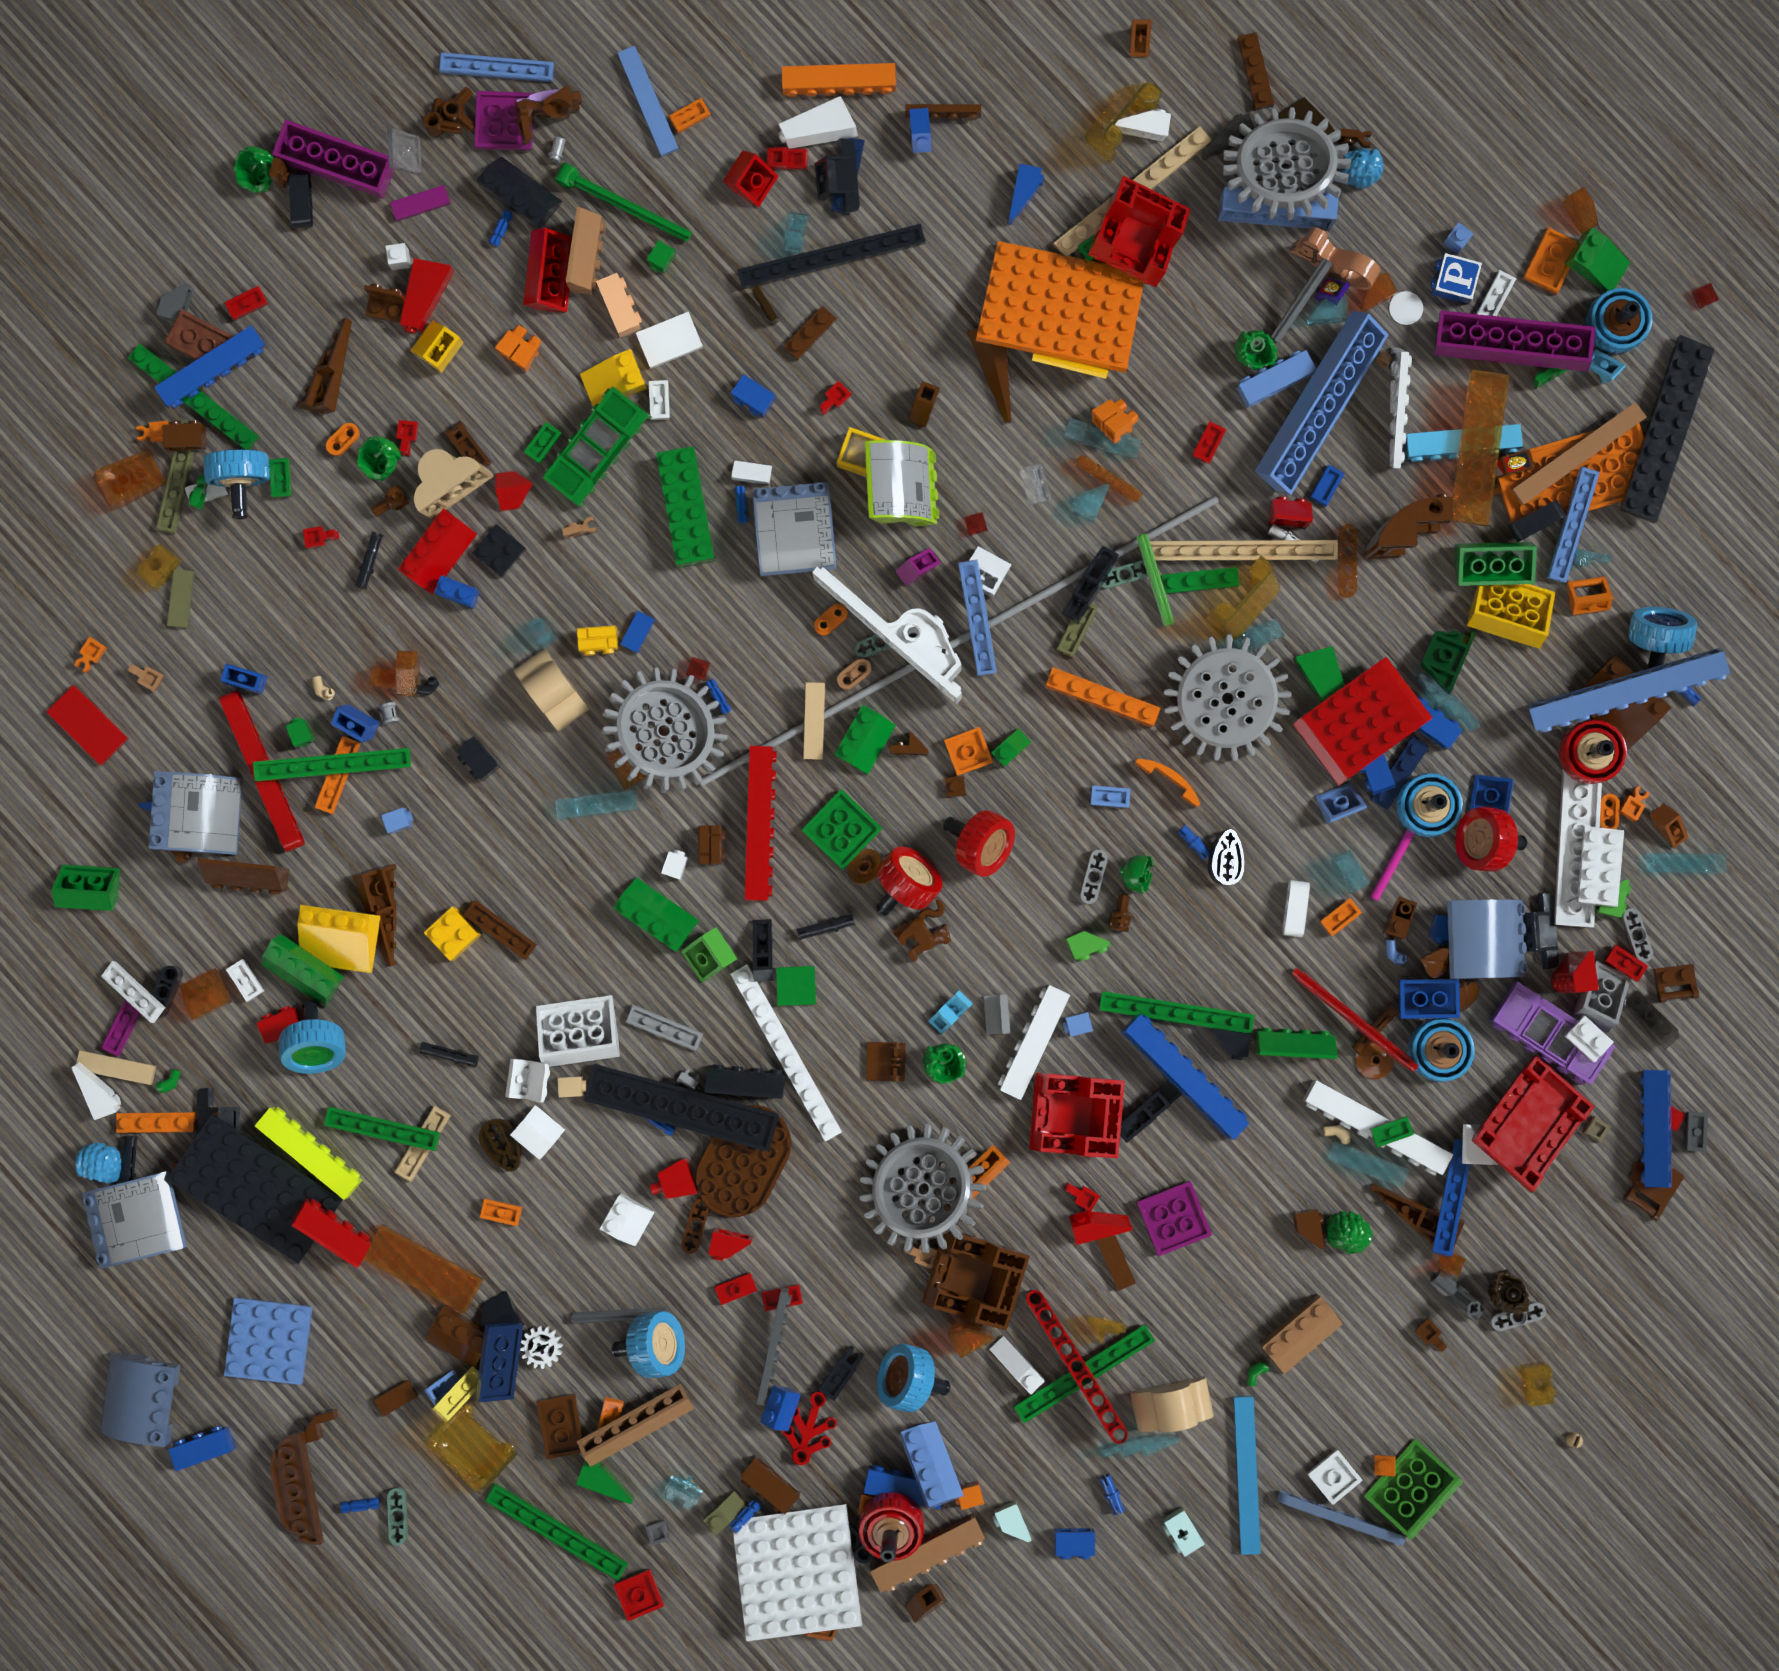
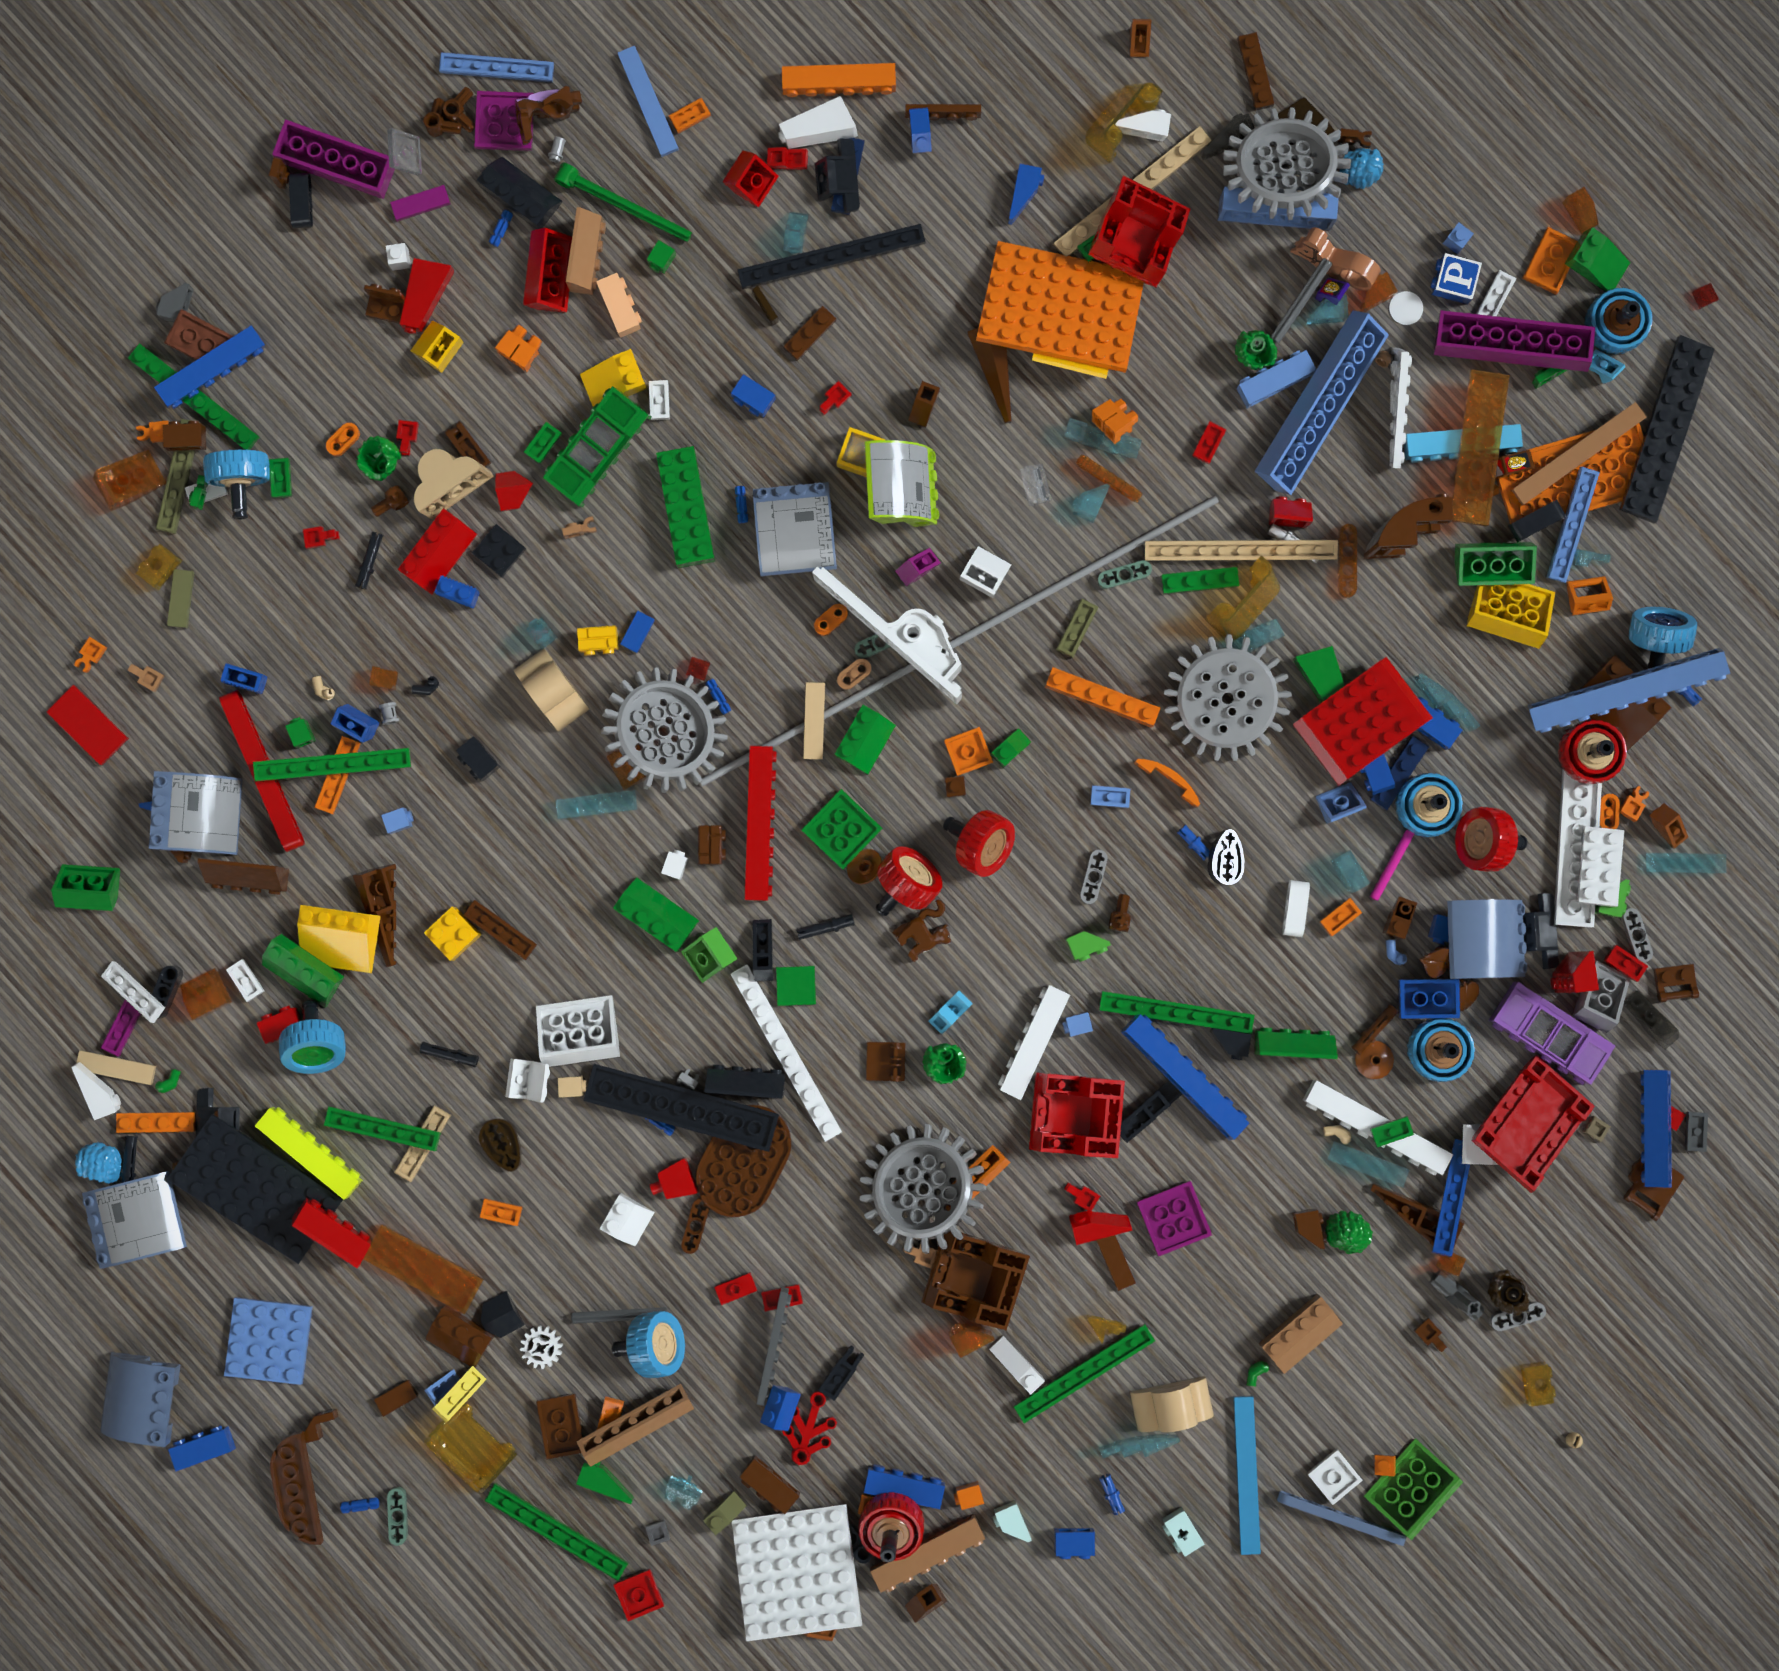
(246, 303): red plate -> none
(253, 169): green hair -> none
(325, 385): reddish brown wedge -> none
(407, 673): clear orange slope -> none
(499, 1362): dark blue plate -> none
(537, 1132): white slope -> none
(664, 1027): light grey tile -> none
(669, 340): white tile -> none
(727, 1243): red slope -> none
(744, 1516): blue axle -> none
(751, 472): white slope -> none
(908, 1378): dark azure wheel -> none
(915, 747): reddish brown slope -> none
(931, 1464): medium blue slope -> none
(975, 524): clear red plate -> none
(977, 617): medium blue tile -> none
(996, 1014): light grey panel -> none
(1083, 1373): red beam -> none
(1090, 584): black slope -> none
(1137, 873): green cylinder -> none
(1155, 579): bright green axle -> none
(1326, 485): blue tile -> none
(1354, 1020): red piece -> none
(1446, 657): dark green wing -> none
(1492, 792): blue slope -> none
(1589, 1039): white plate -> none

